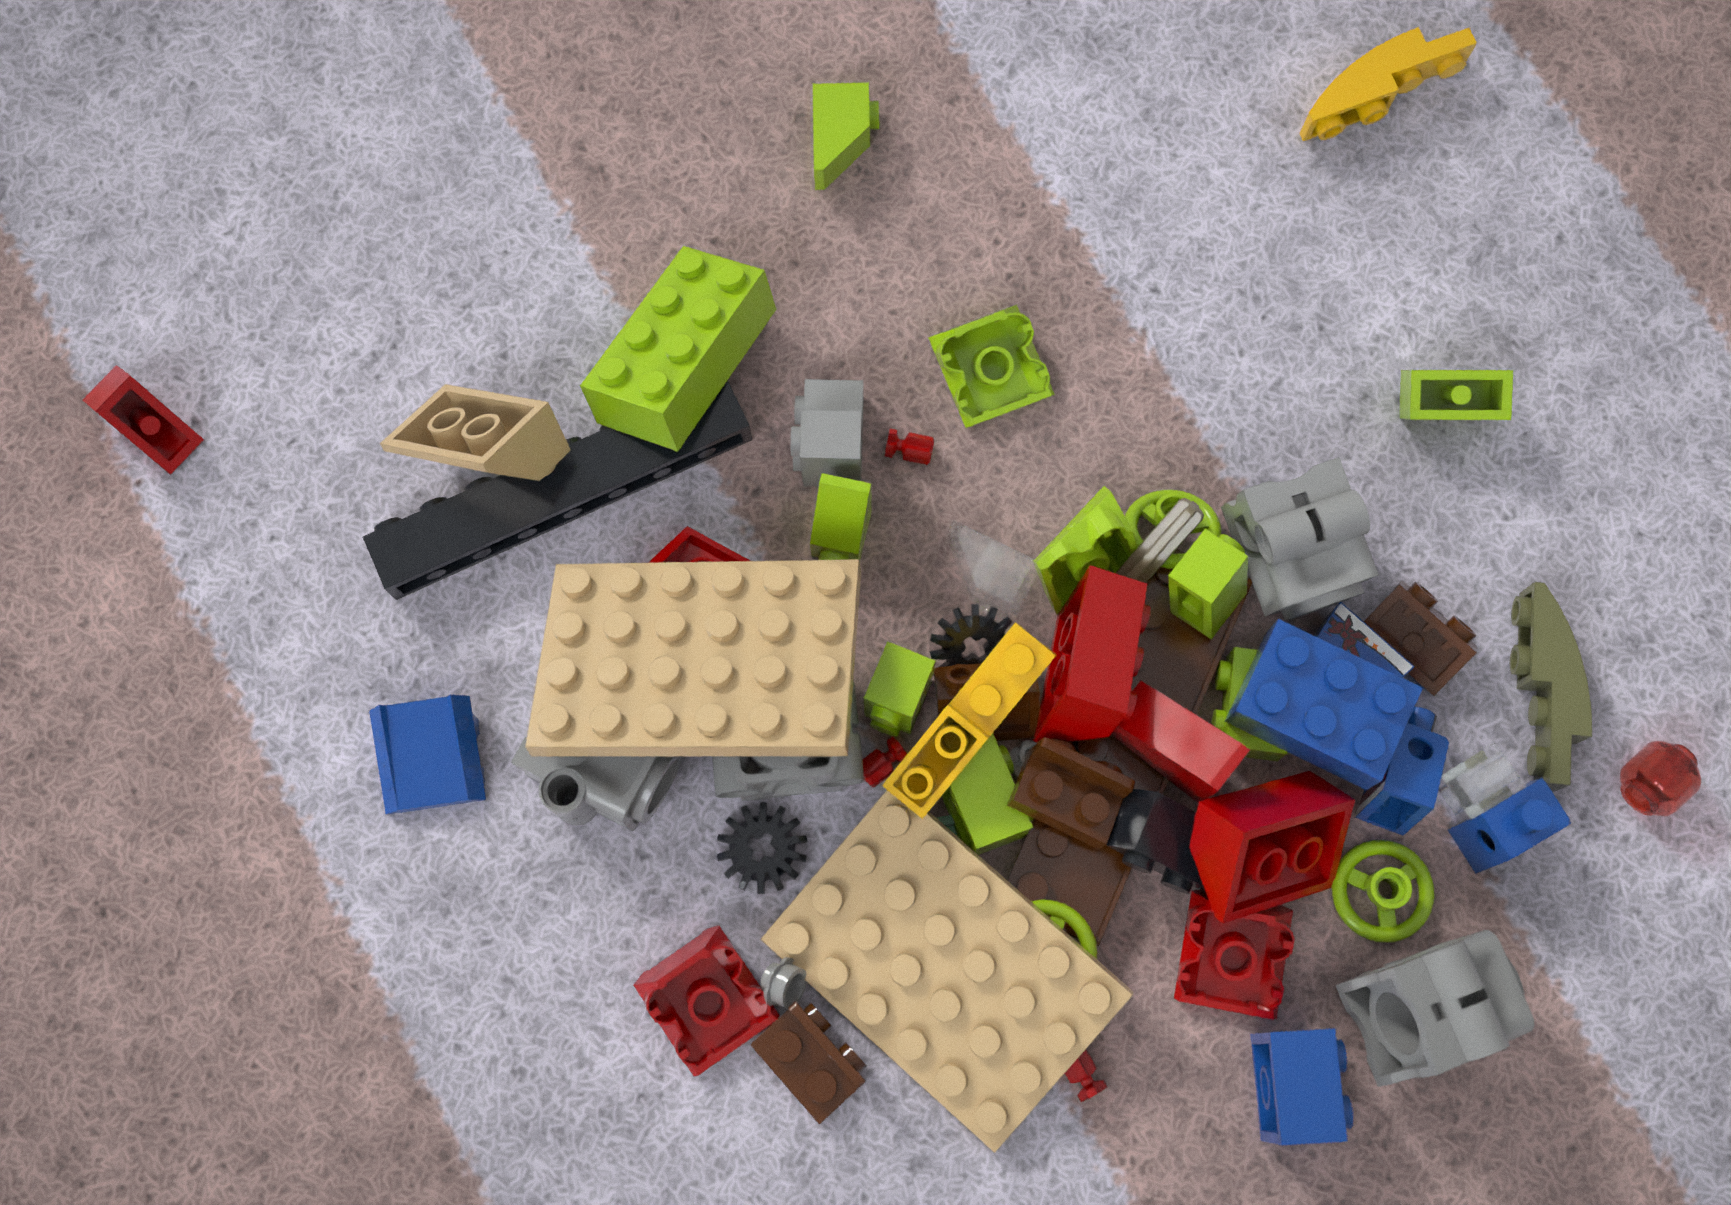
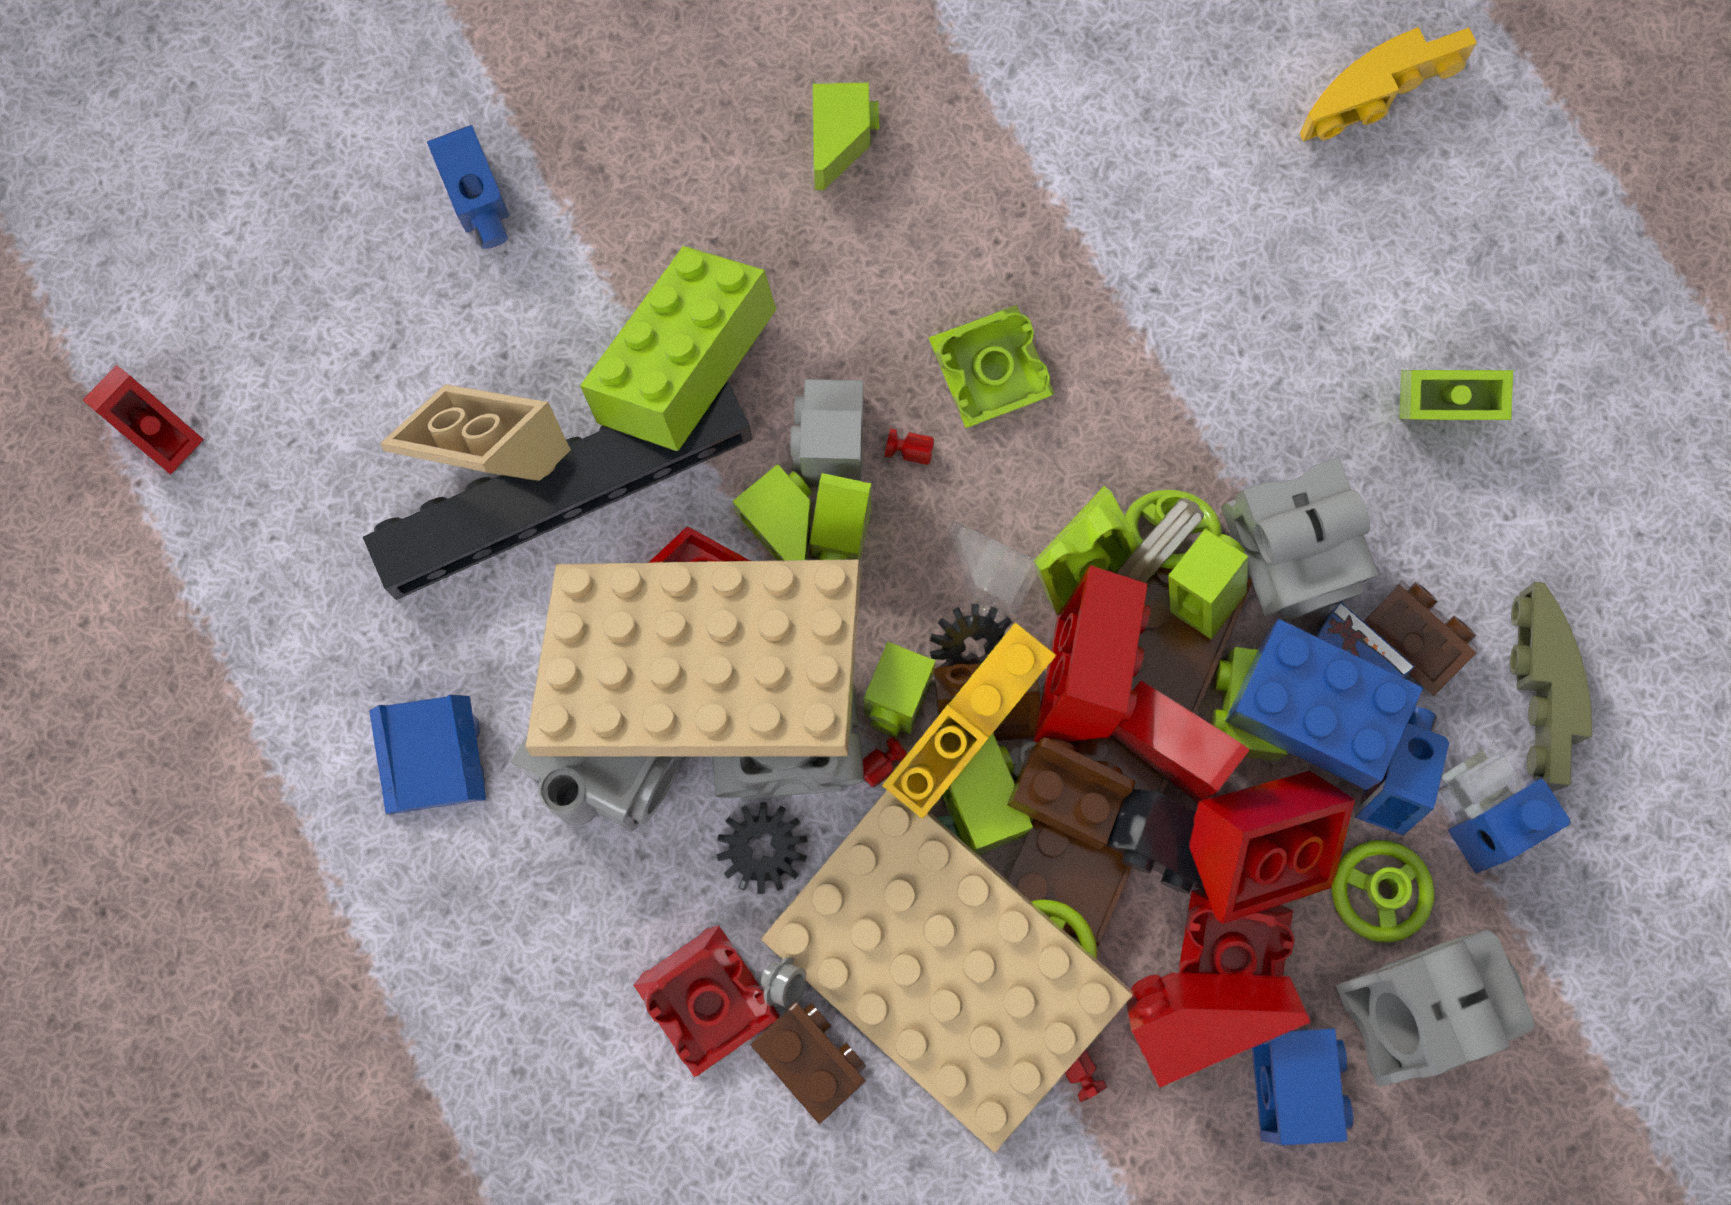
(469, 175): none -> blue torso
(778, 513): none -> lime slope
(1205, 1018): none -> red slope
(1660, 778): clear red head -> none

